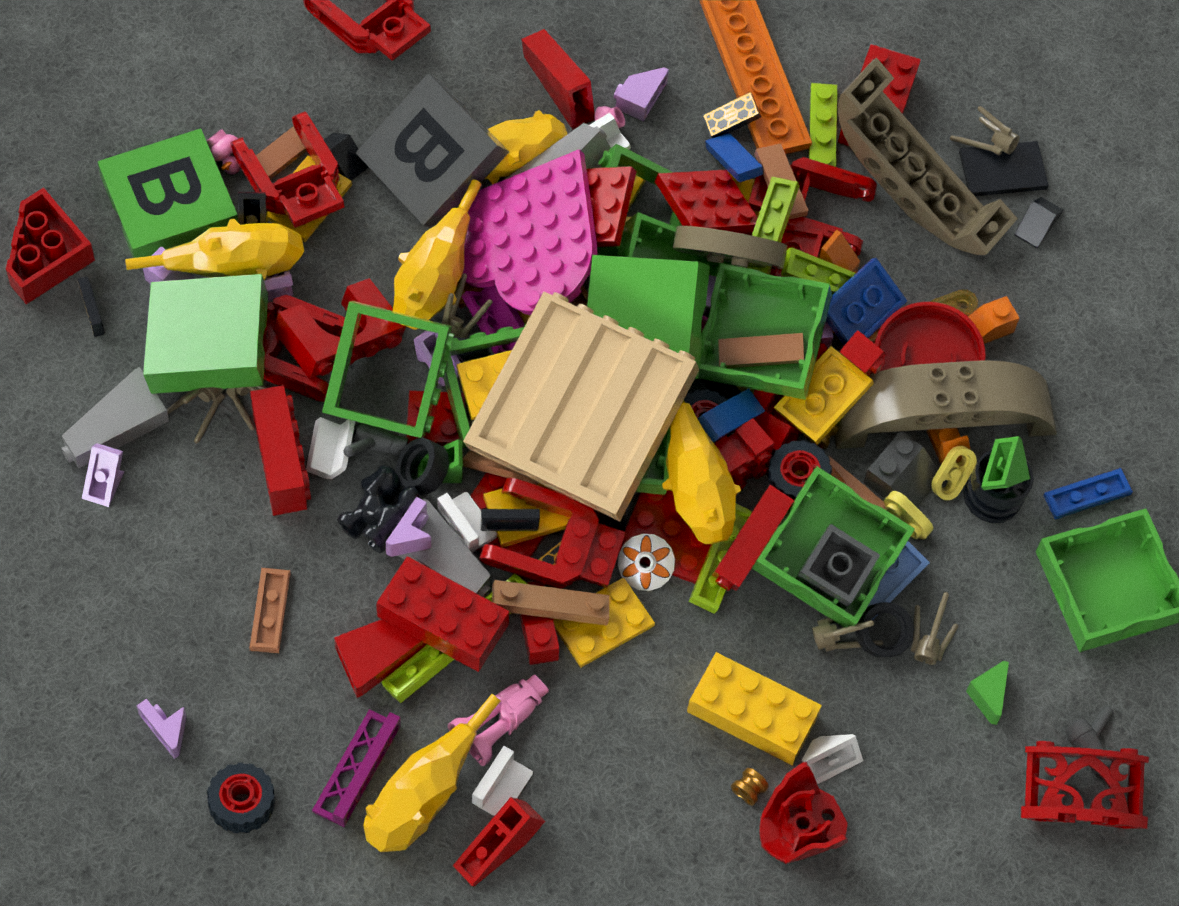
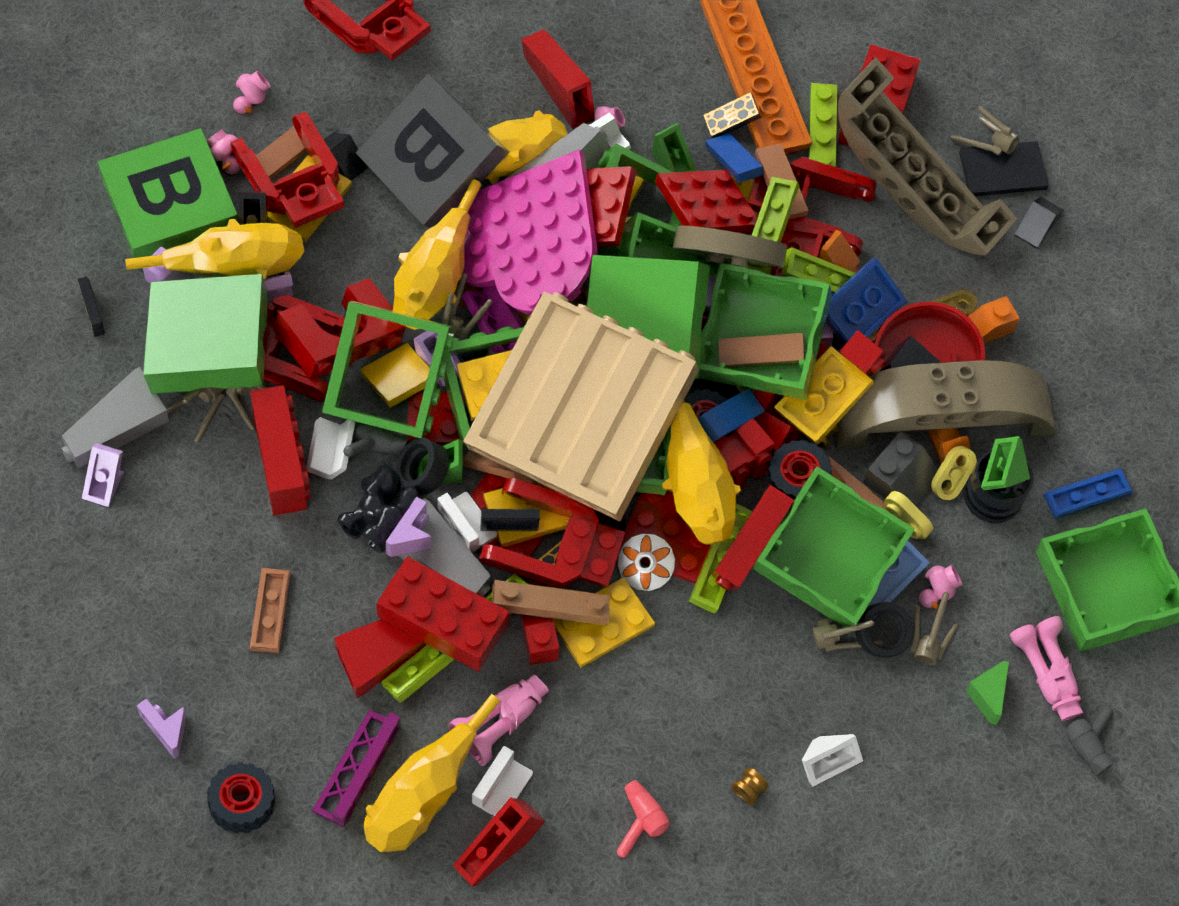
(44, 247): red brick -> none
(253, 88): none -> bright pink animal
(397, 375): none -> yellow tile
(641, 92): lavender slope -> none
(649, 817): none -> coral piece
(672, 151): none -> bright green slope
(754, 708): yellow brick -> none
(796, 803): red piece -> none
(837, 566): dark grey brick -> none
(909, 353): none -> black slope
(942, 581): none -> bright pink animal
(1058, 682): none -> bright pink piece
(1120, 815): red fence -> none

